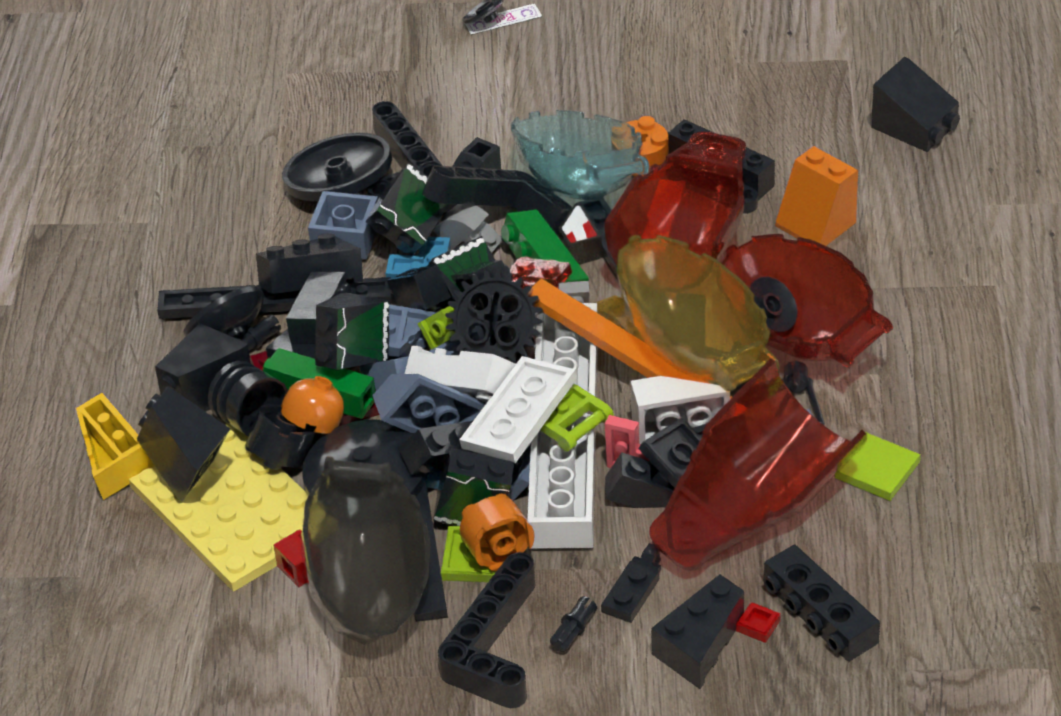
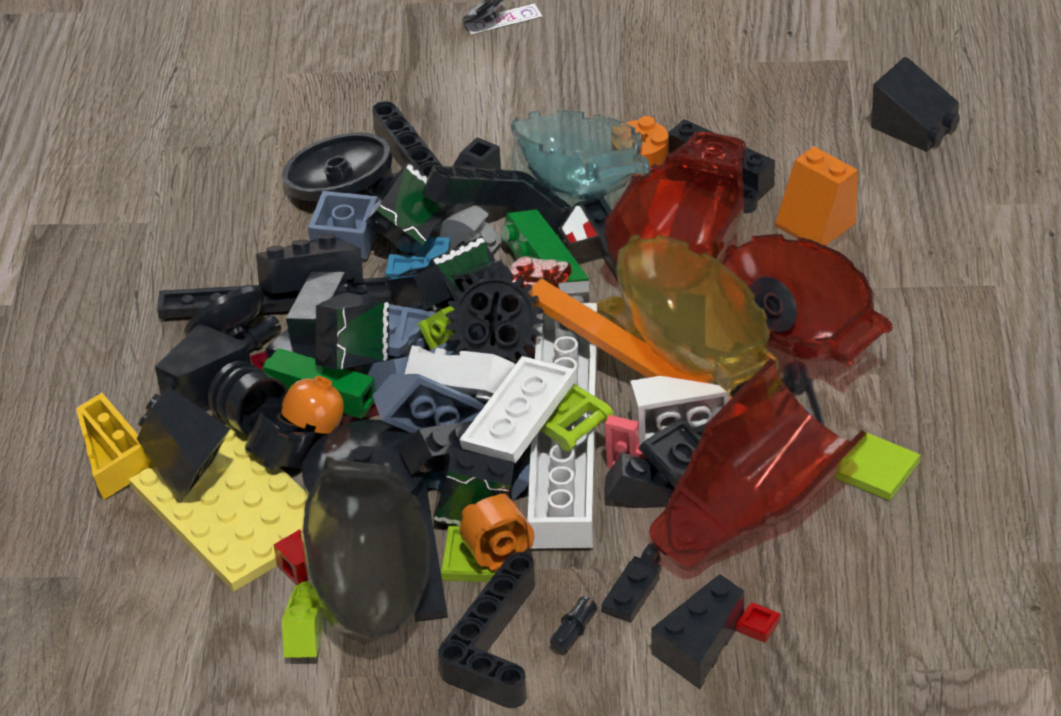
(301, 624): none -> lime slope
(821, 603): black brick -> none

